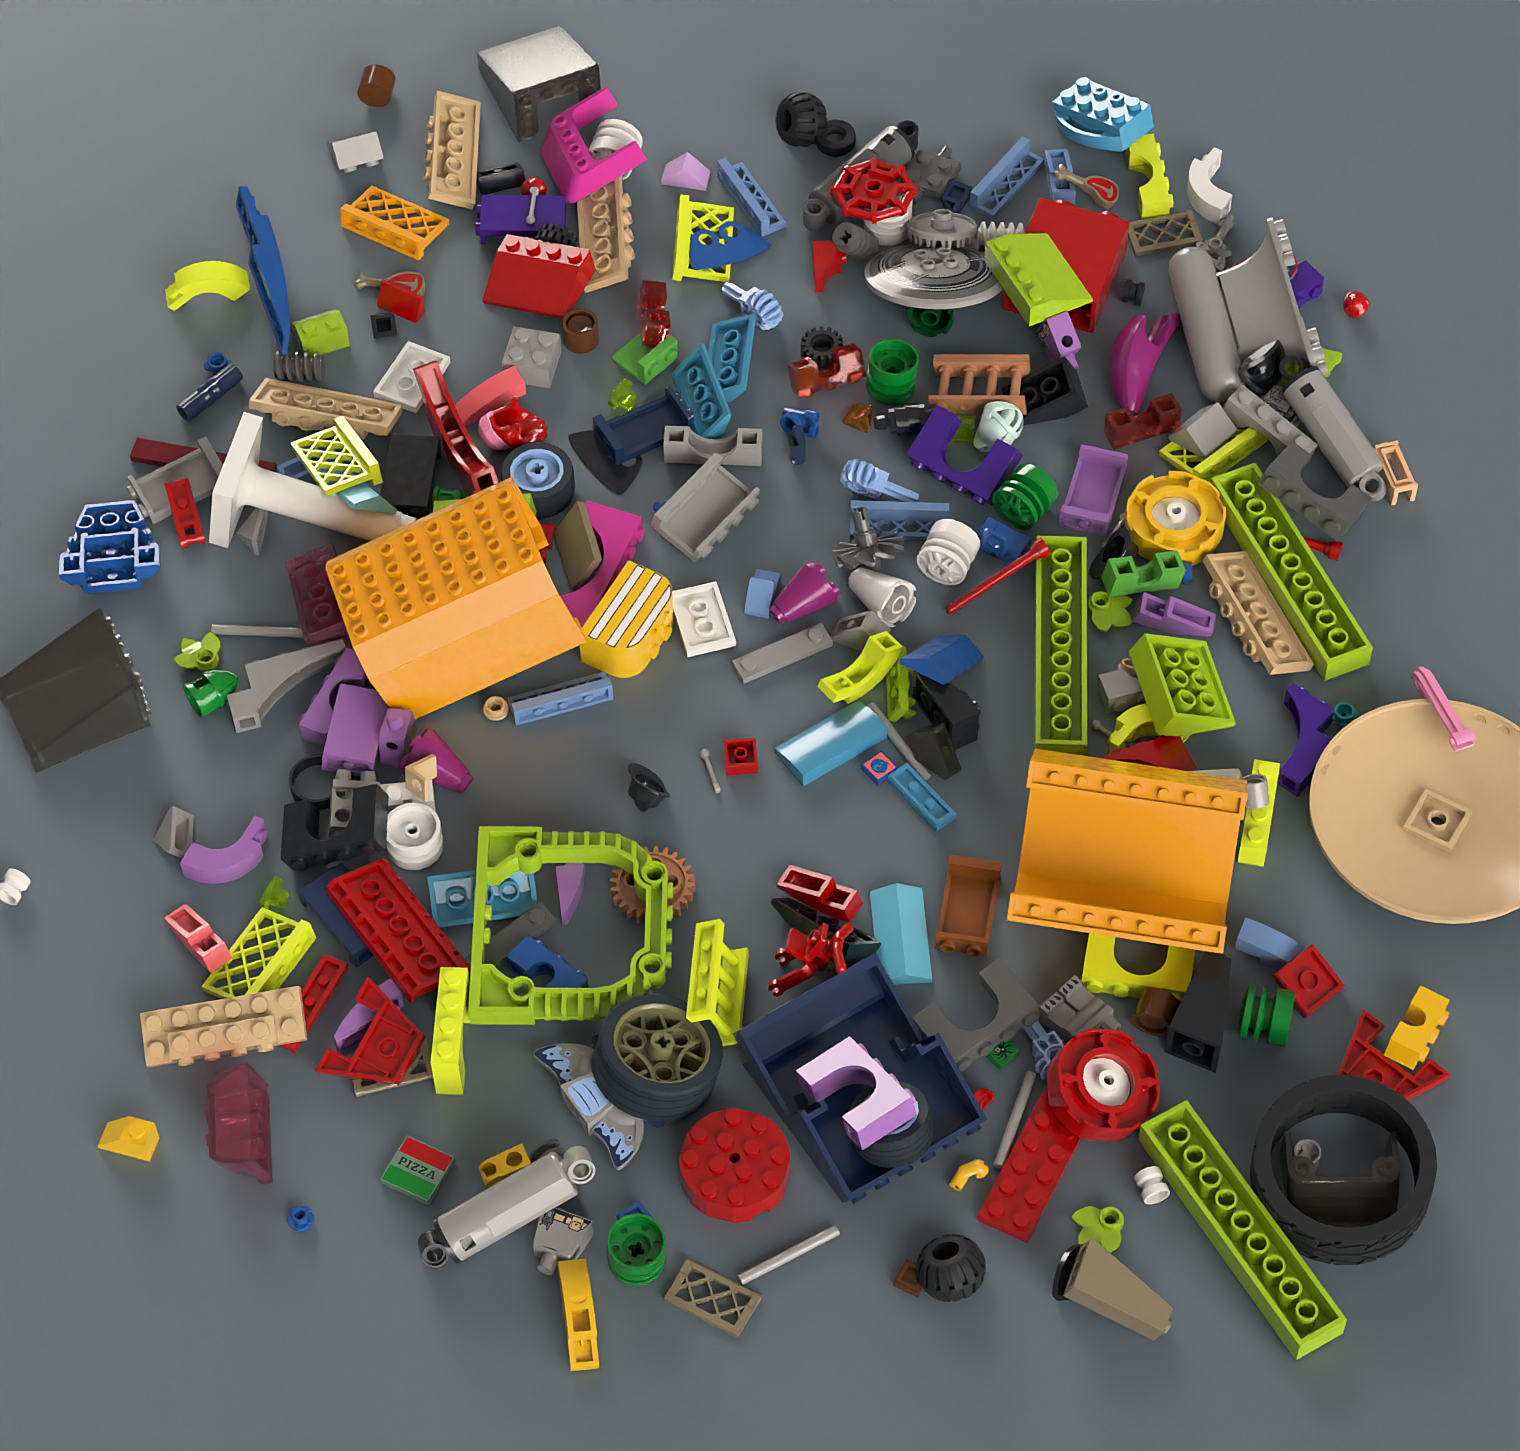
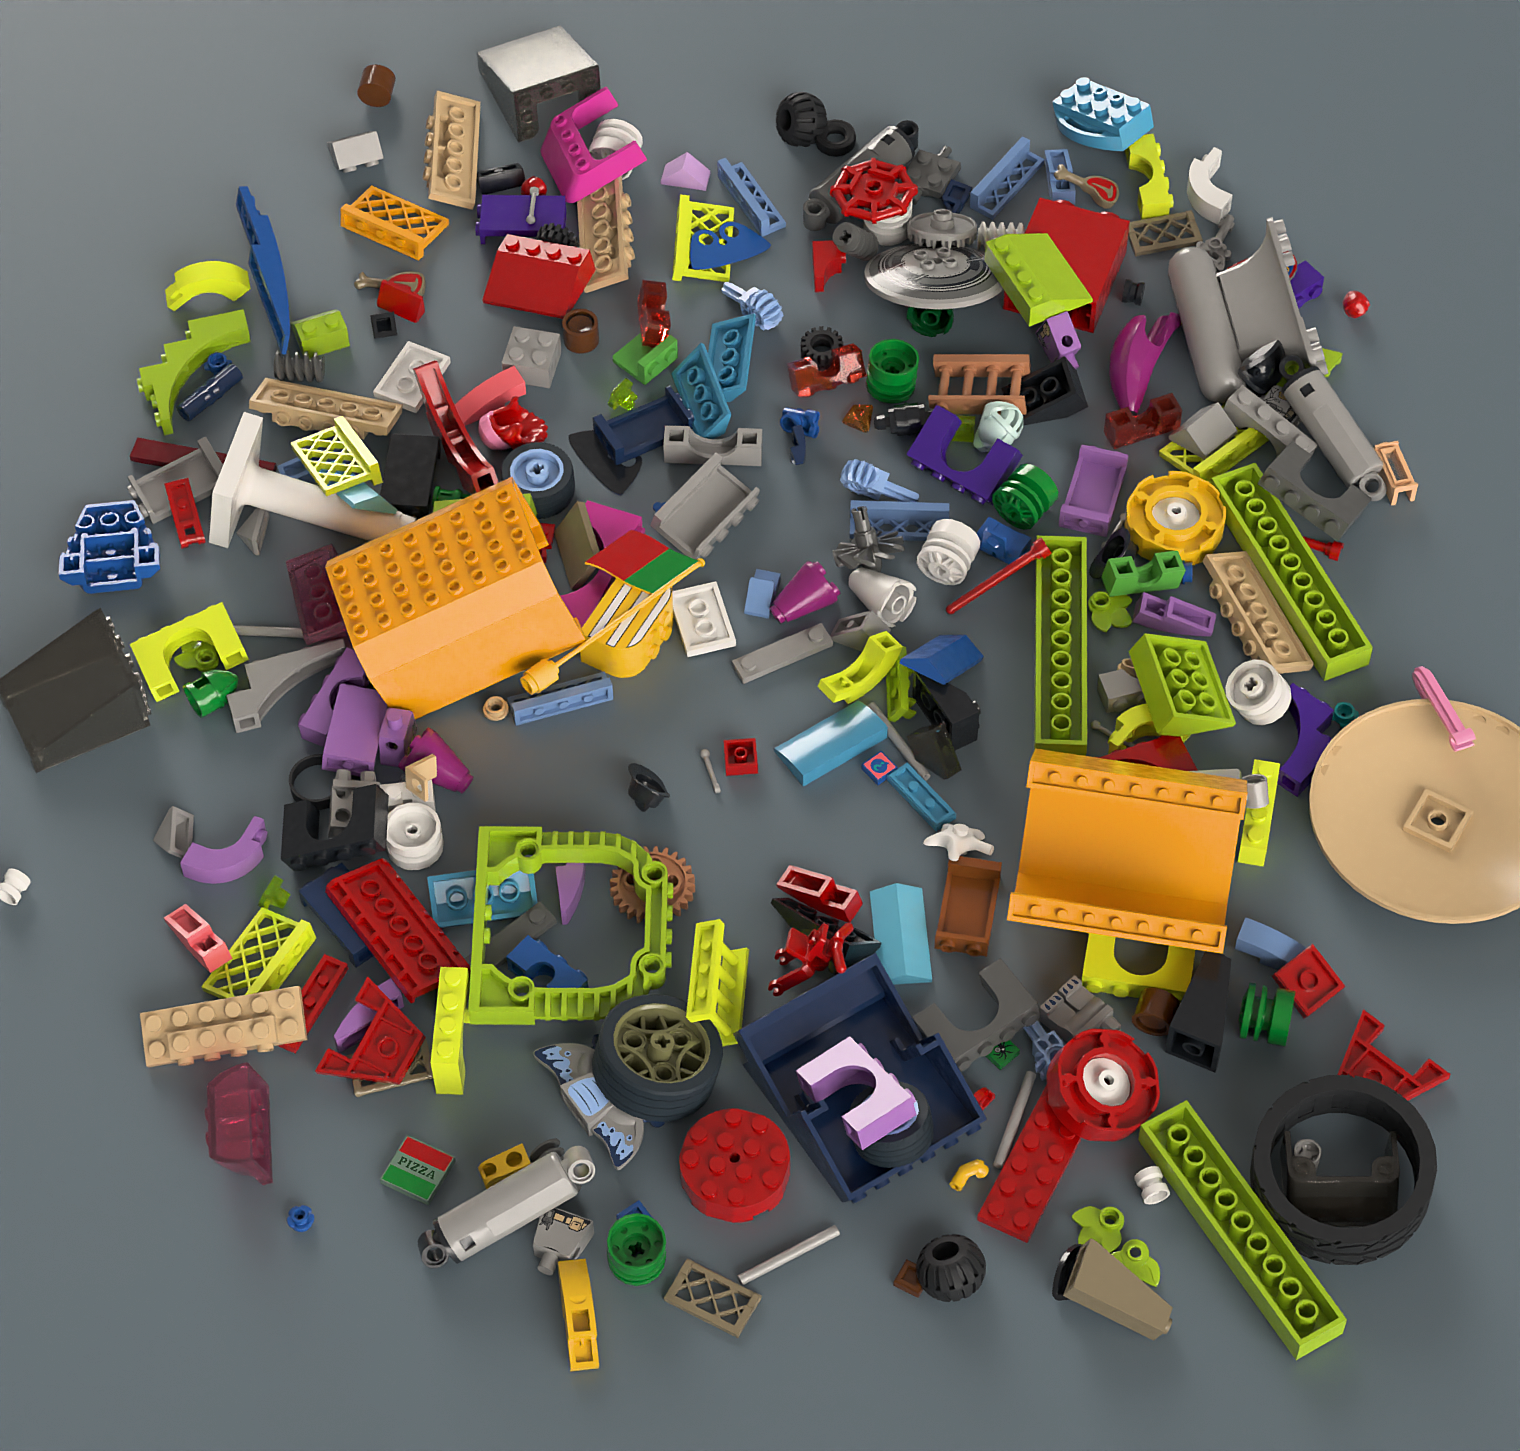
(130, 1137): yellow slope -> none
(157, 649): none -> neon yellow arch
(182, 358): none -> lime arch
(637, 563): none -> flag
(959, 840): none -> white animal
(1143, 1266): none -> lime plate
(1258, 692): none -> white wheel
(1410, 1042): yellow arch -> none

